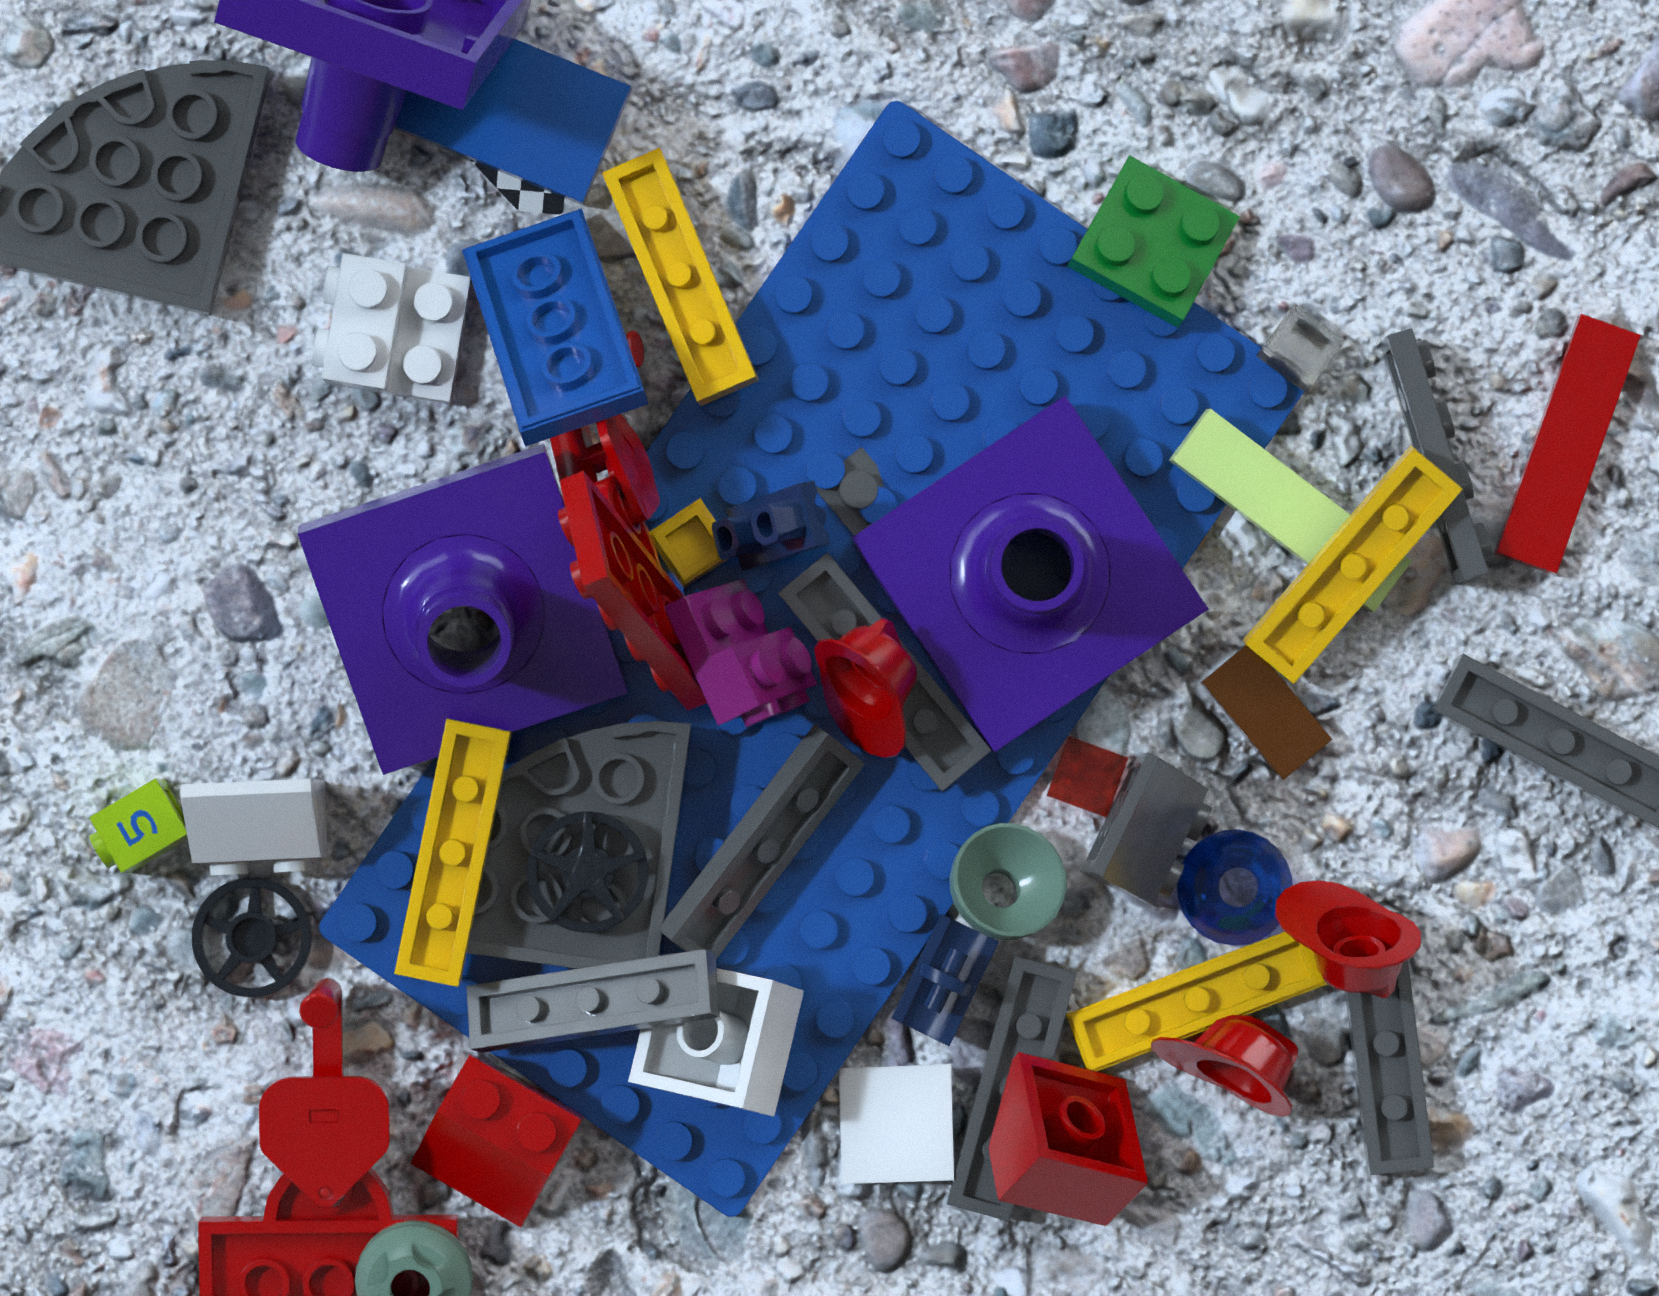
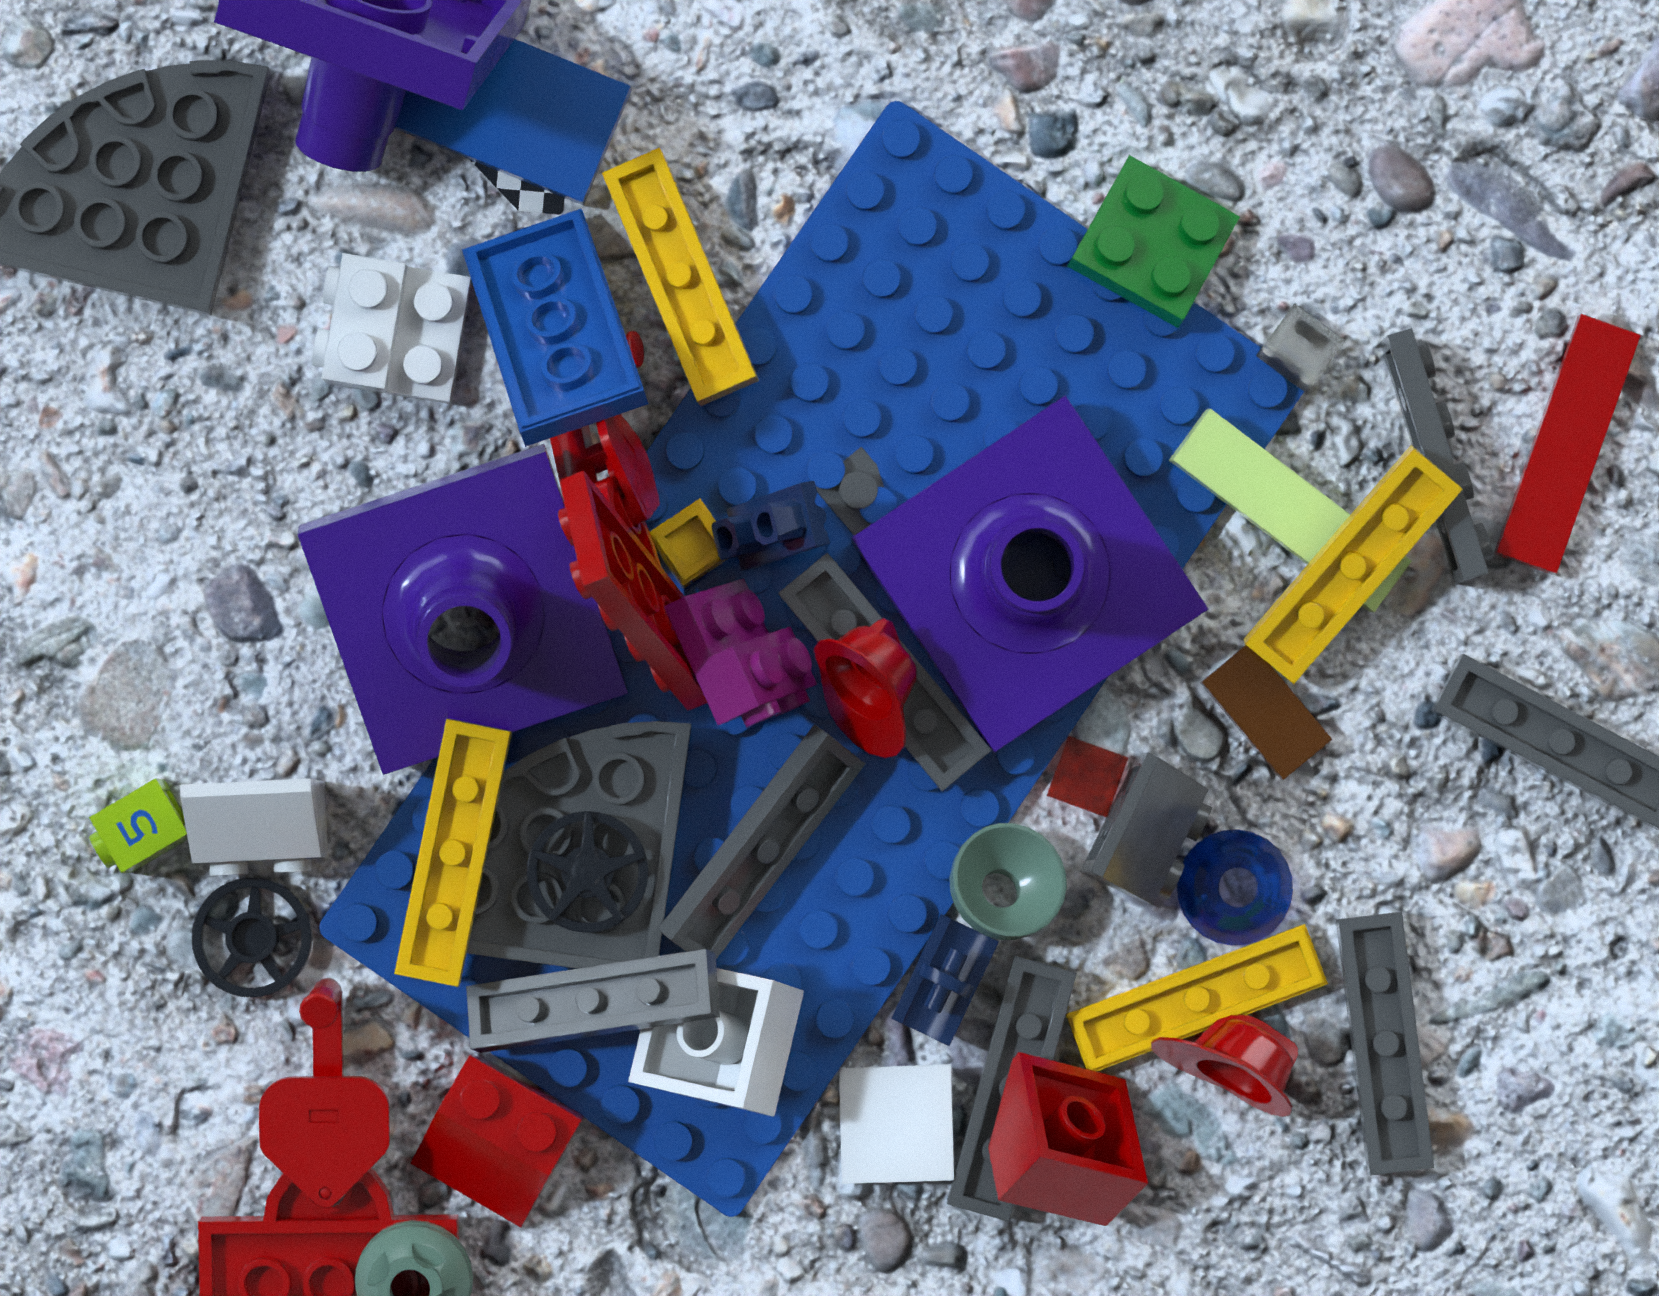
(1351, 936): red piece -> none

